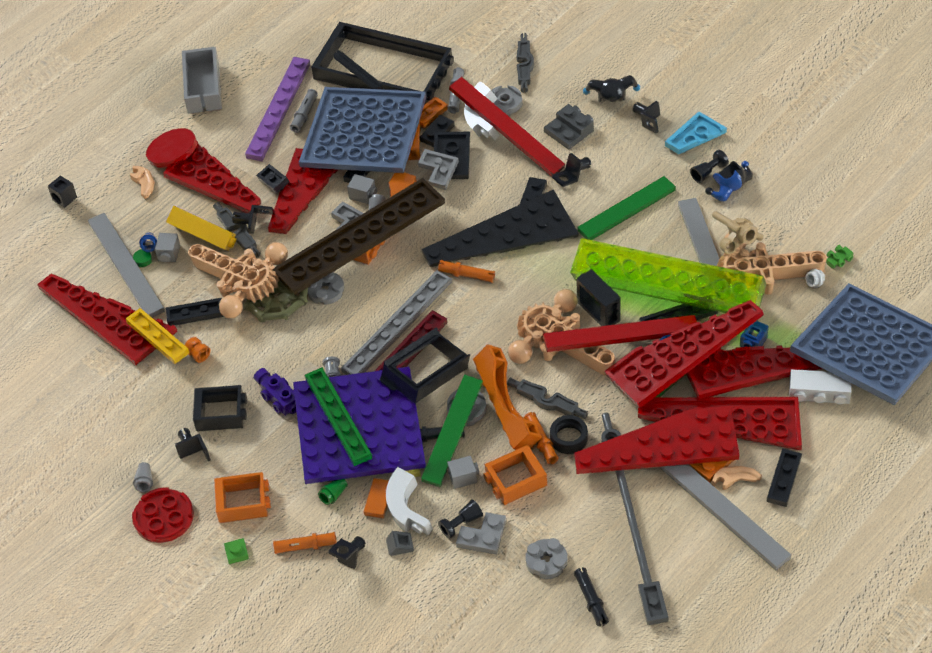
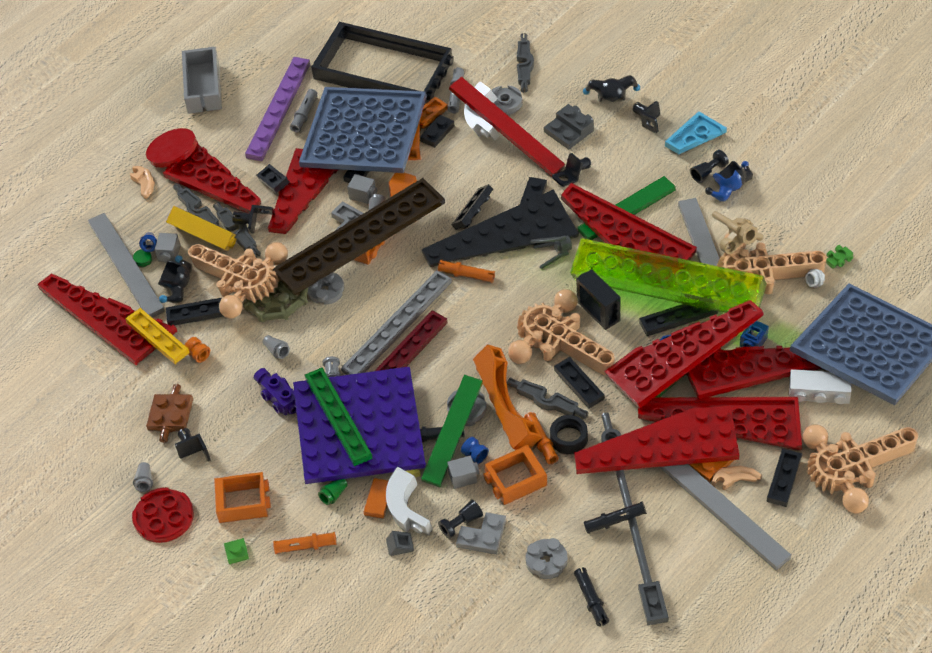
(62, 191): black brick -> none
(169, 412): none -> dark orange plate
(175, 278): none -> black piece
(192, 204): none -> dark grey piece
(219, 394): black window -> none
(276, 346): none -> light grey cone
(347, 551): black bracket -> none
(357, 70): black axle -> none
(396, 380): black piece -> none
(441, 165): light grey plate -> none
(456, 145): black plate -> none
(472, 207): none -> black plate
(472, 448): none -> blue wheel
(560, 244): none -> dark grey plant
(579, 382): none -> black plate
(614, 517): none -> black pin
(615, 333): red tile -> none
(622, 228): none -> red wing
(822, 464): none -> light nougat piece

